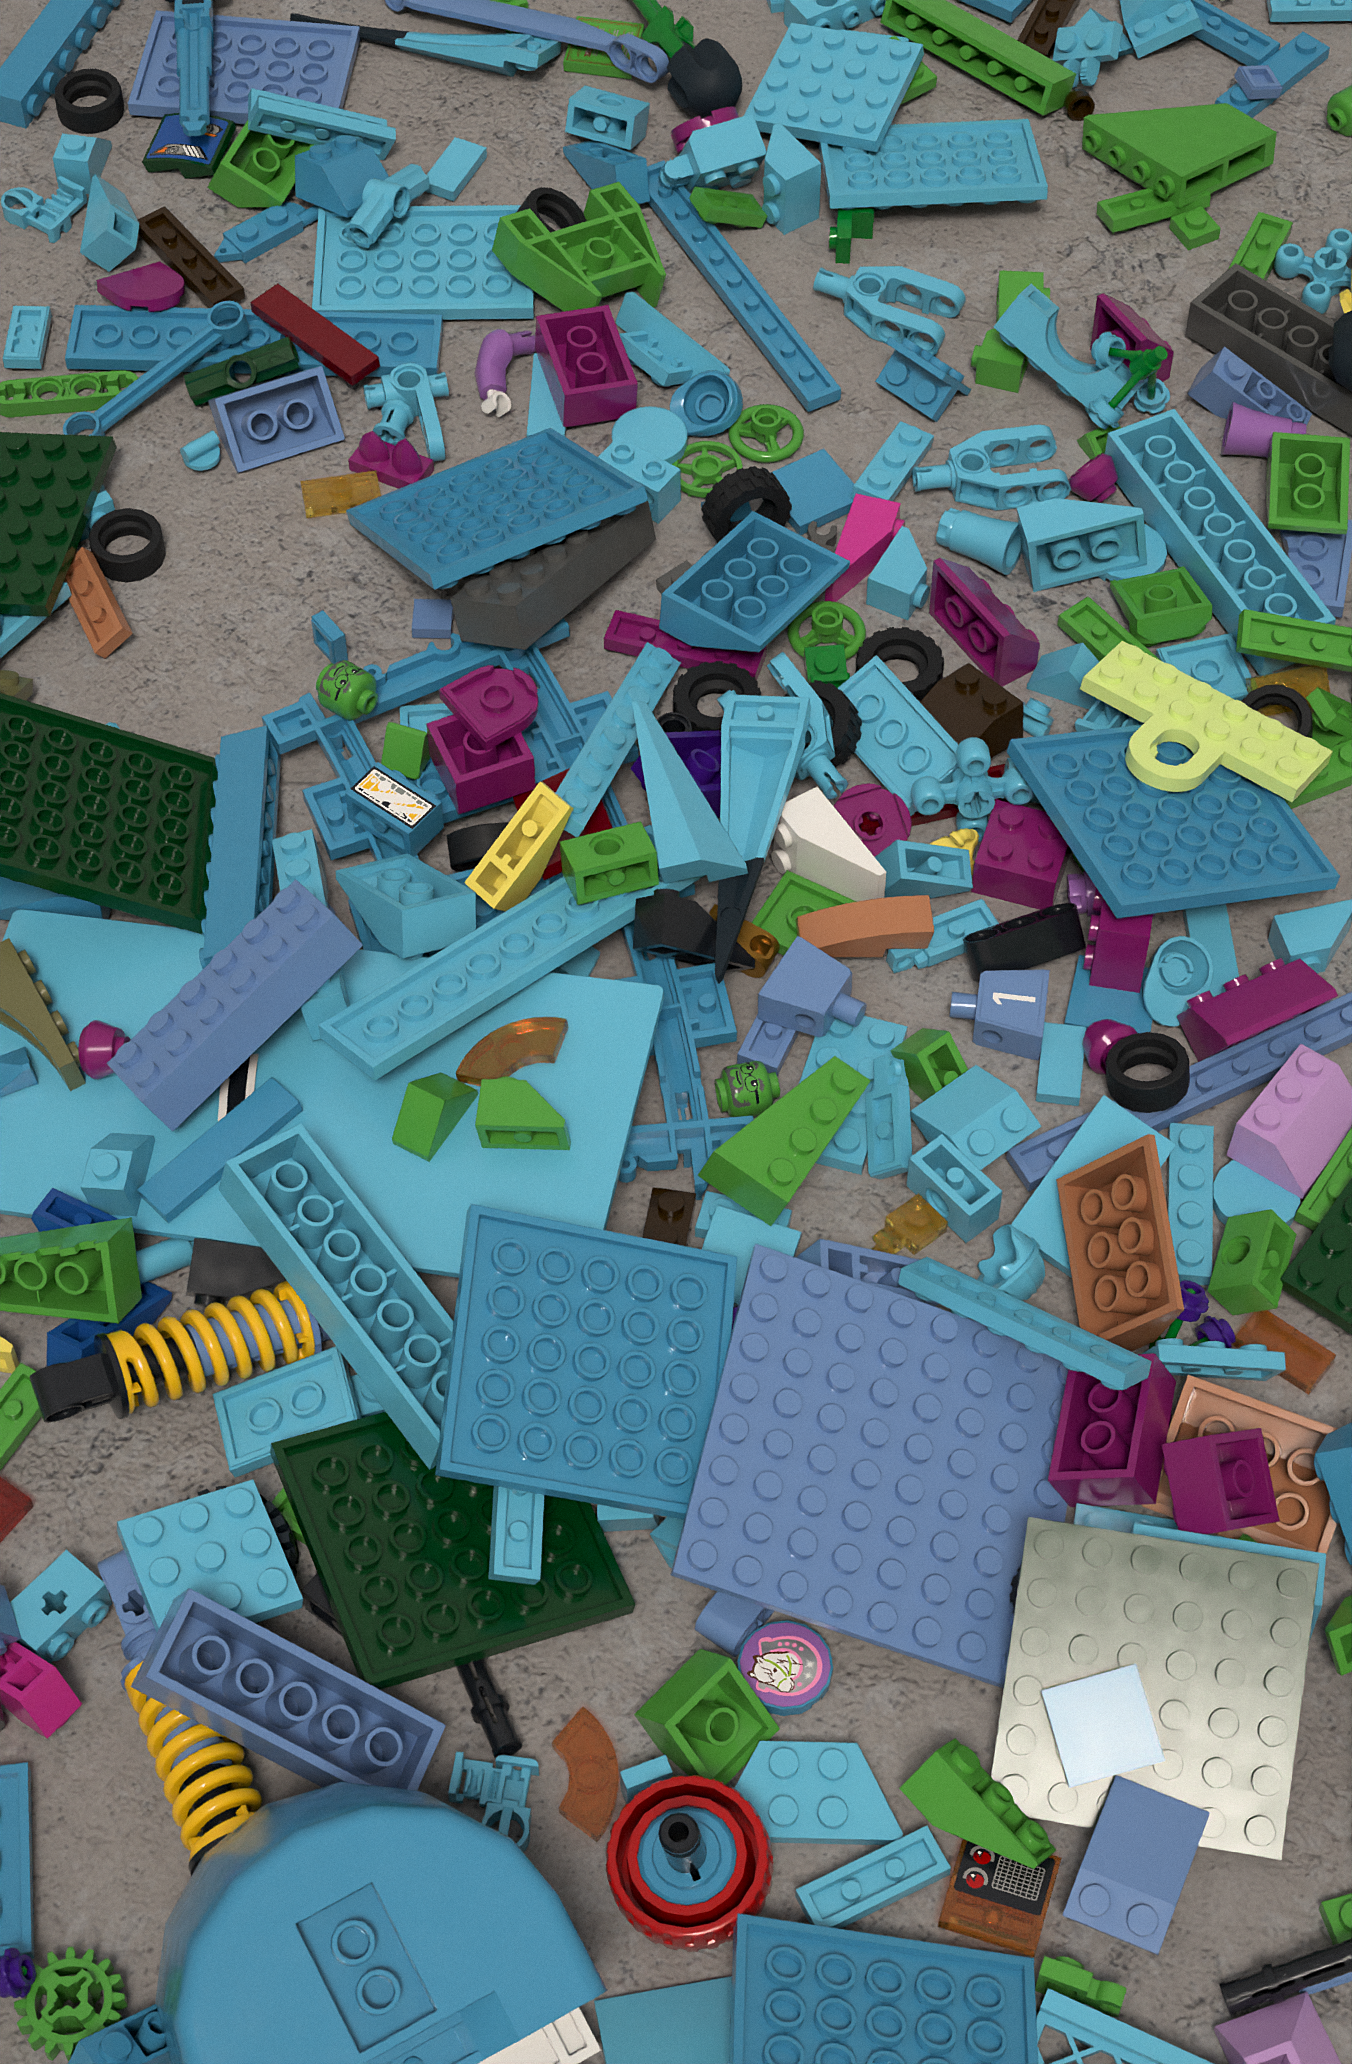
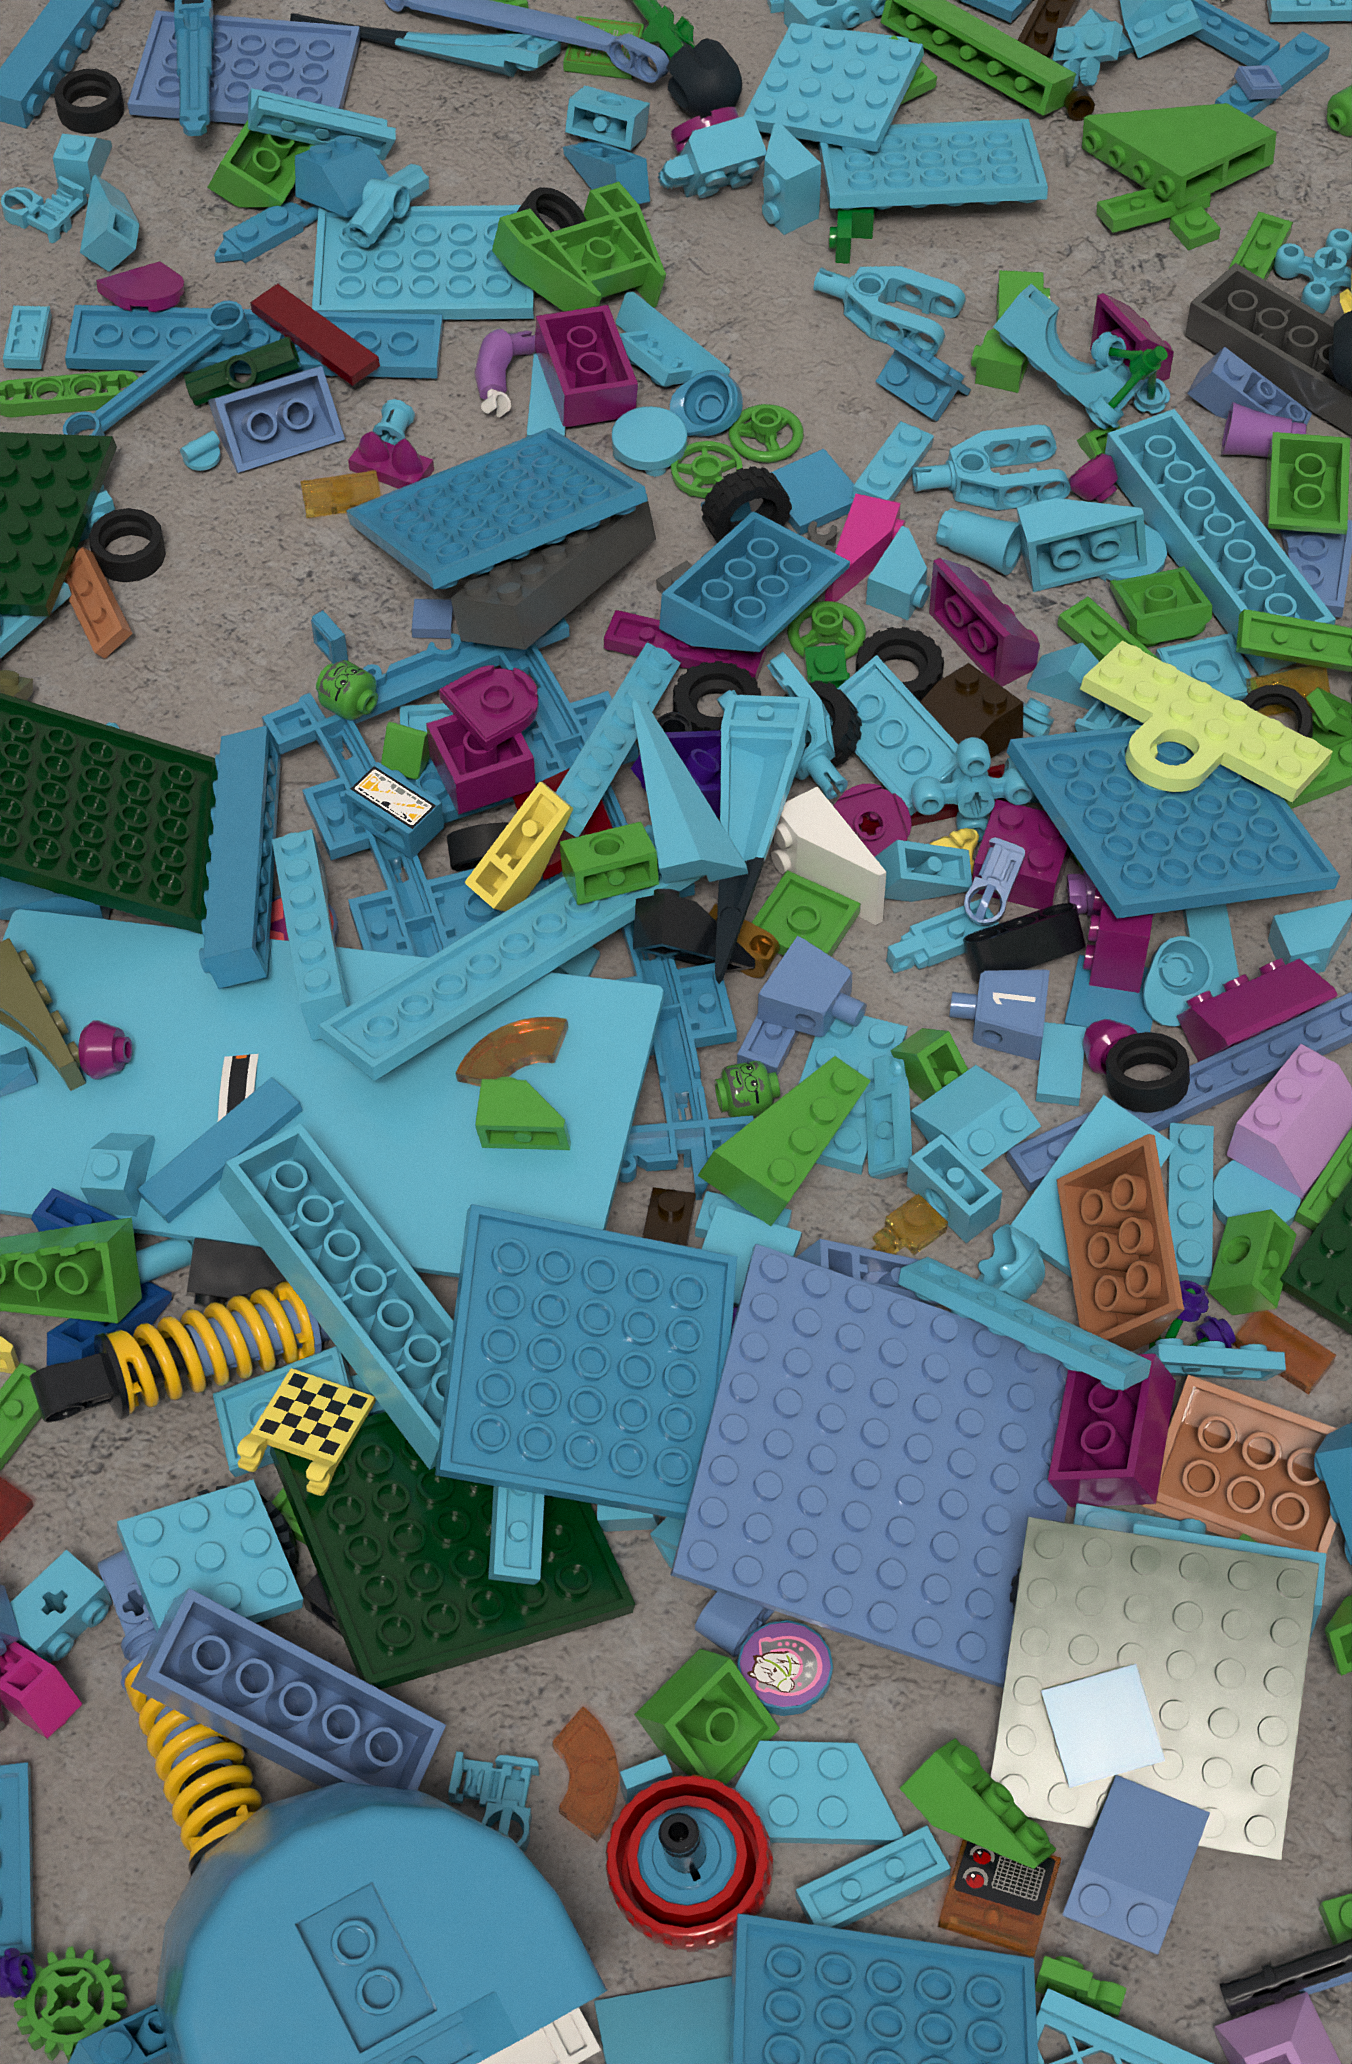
(189, 258): dark brown plate -> none
(190, 154): slope -> none
(234, 1004): medium blue brick -> none
(308, 1420): none -> light yellow flag
(409, 904): medium azure slope -> none
(417, 389): medium azure piece -> none
(430, 1113): bright green slope -> none
(455, 168): medium azure tile -> none
(500, 1734): black pin -> none
(659, 477): medium azure brick -> none
(727, 207): bright green plate -> none
(743, 295): dark azure plate -> none
(869, 926): nougat slope -> none
(998, 876): none -> medium blue piece
(1220, 1482): magenta brick -> none

